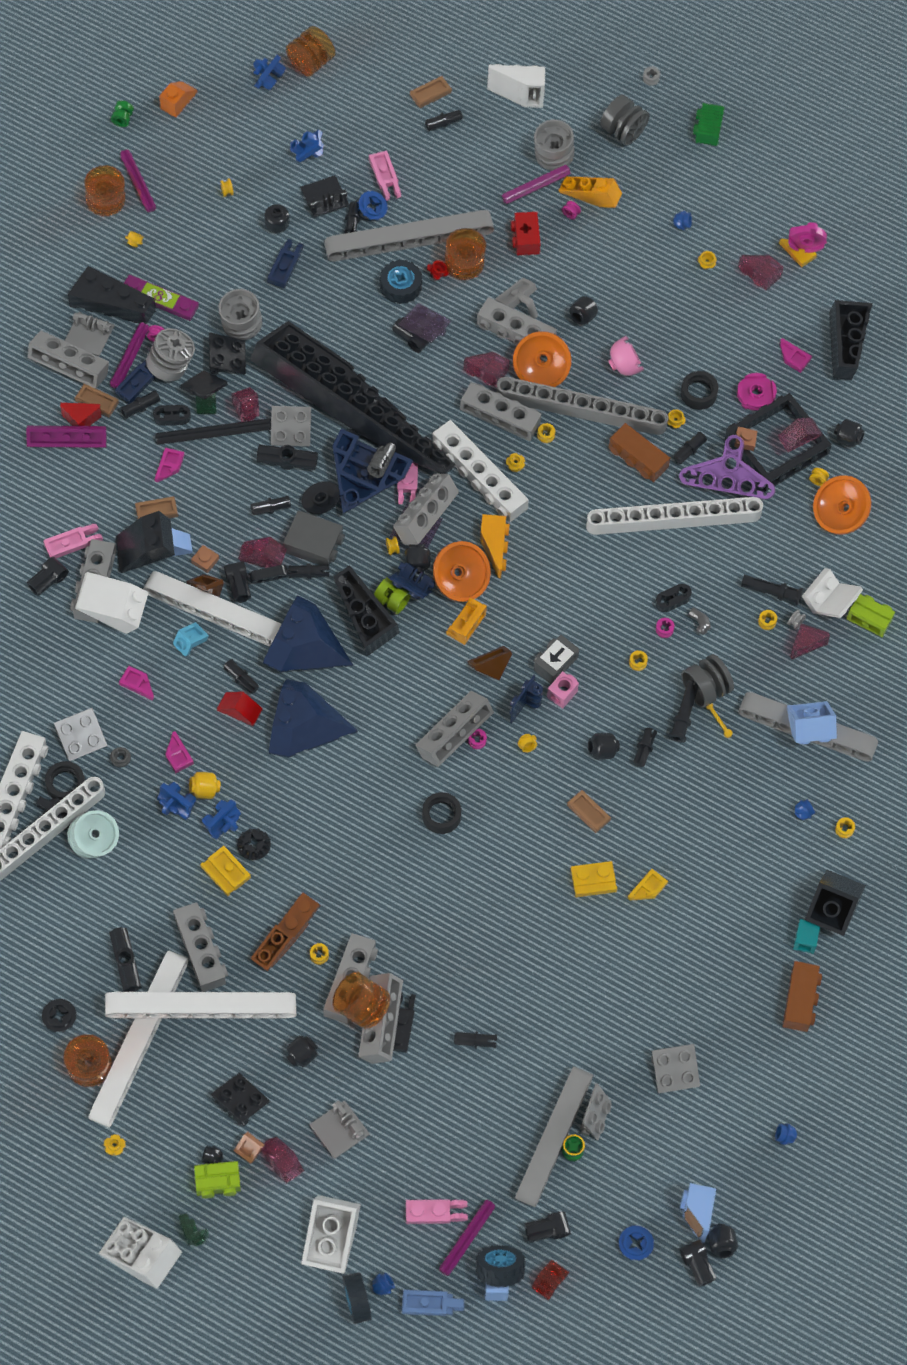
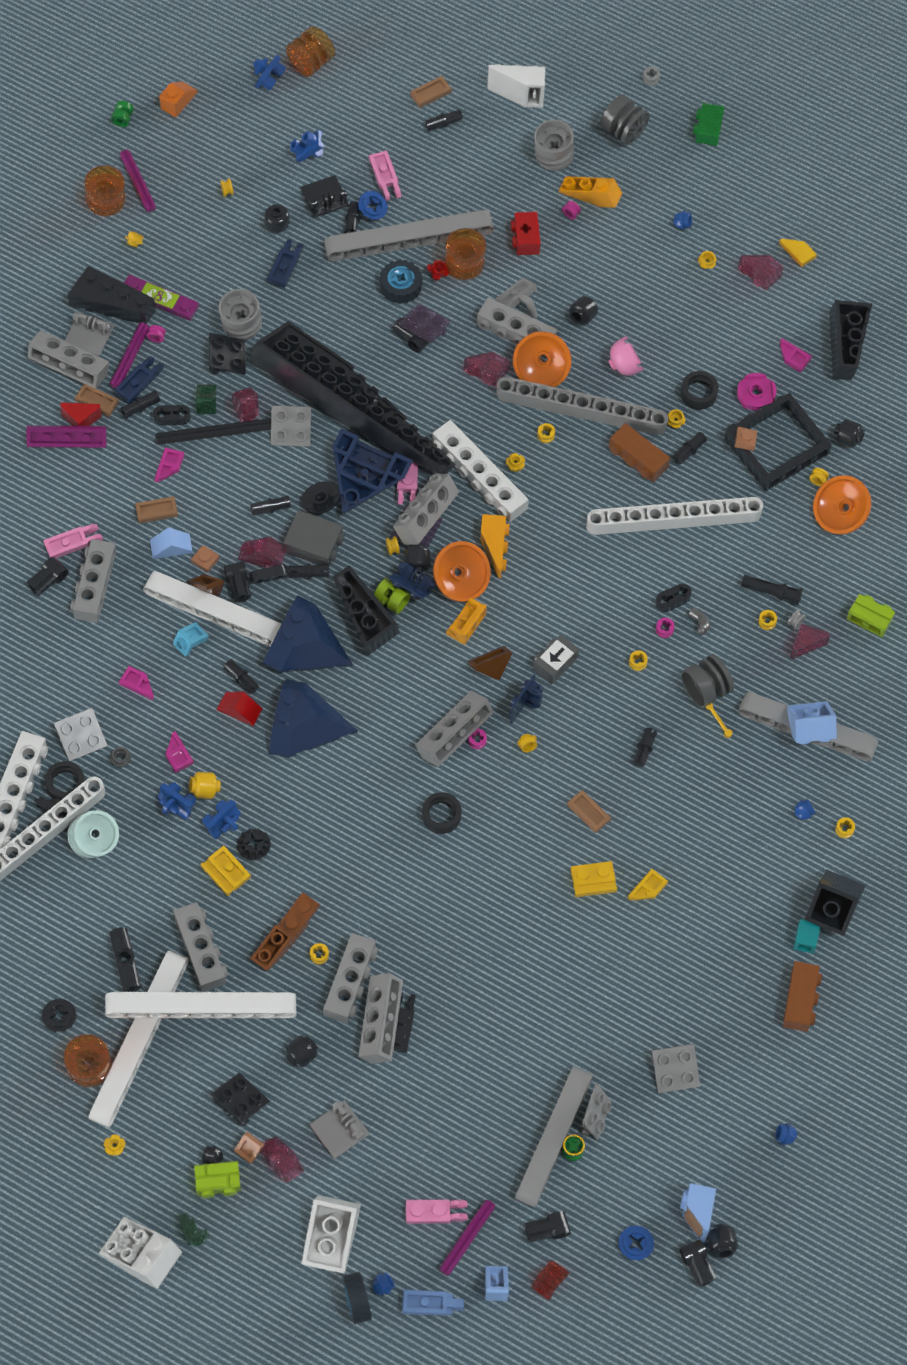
(112, 601): white slope -> none
(145, 542): black slope -> none
(170, 354): light grey wheel -> none
(203, 384): black piece -> none
(276, 455): black piece -> none
(361, 1000): clear orange wheel -> none
(381, 460): dark grey hinge -> none
(475, 1039): black axle -> none
(500, 1266): black wheel -> none
(505, 419): light grey brick -> none
(536, 184): magenta axle -> none
(559, 696): bright pink brick -> none
(603, 746): black head -> none
(682, 720): black pin -> none
(719, 471): medium lavender beam -> none
(799, 433): clear pink slope -> none
(807, 237): dark pink plate -> none
(829, 596): white bracket -> none

